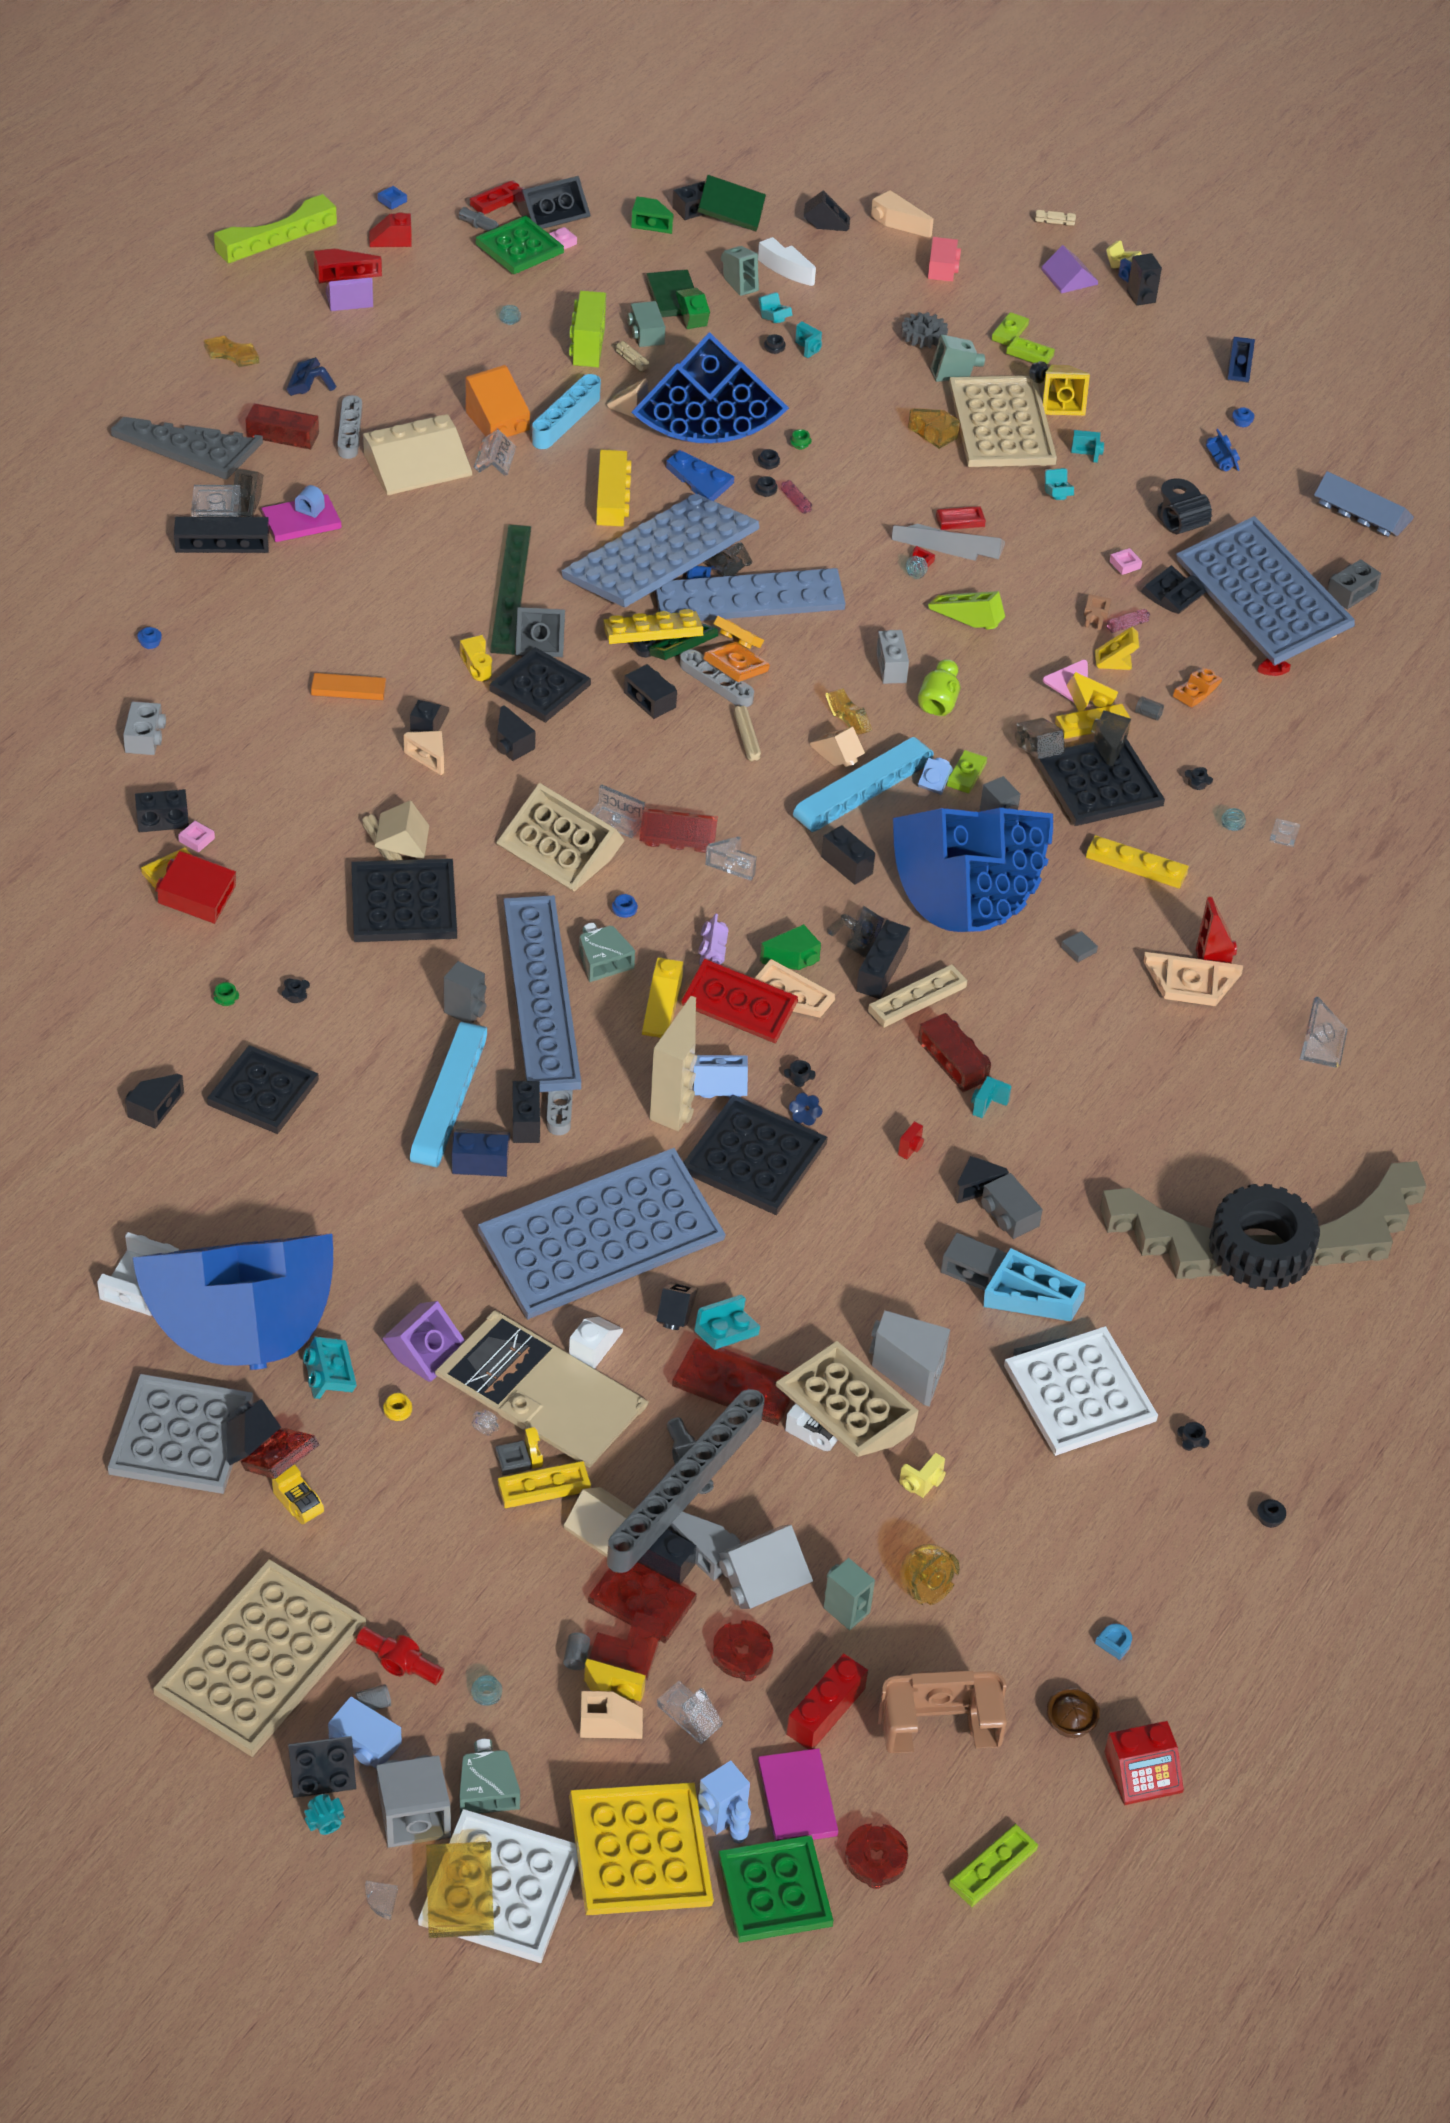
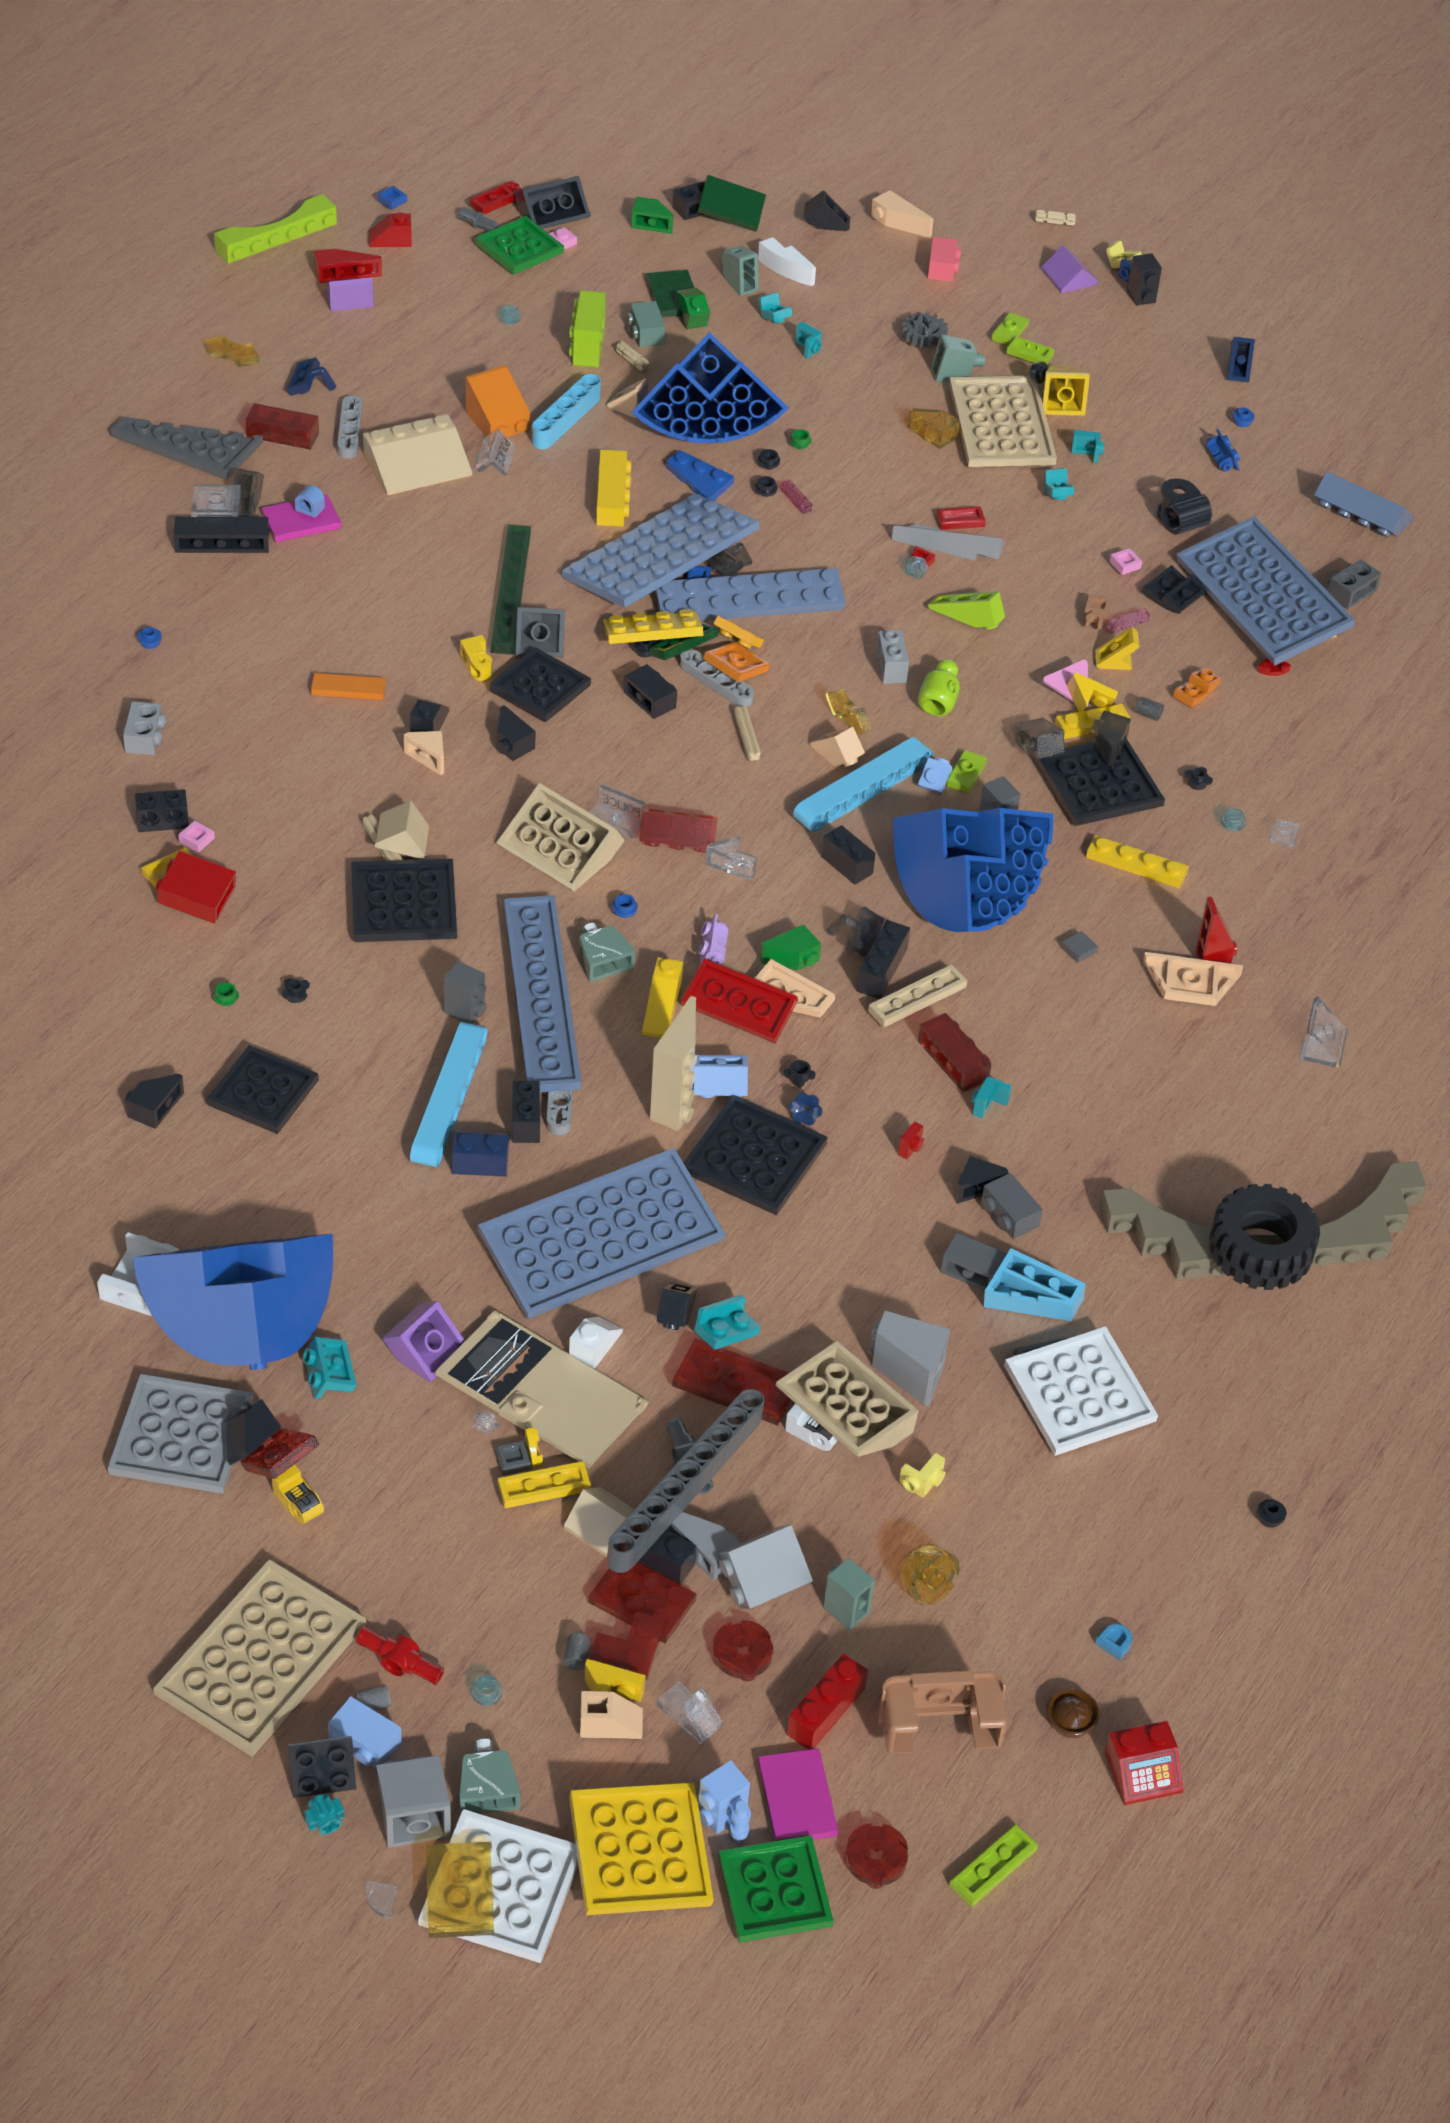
(394, 1401): yellow plate -> none
(775, 344): black plate -> none
(1191, 1430): black plate -> none

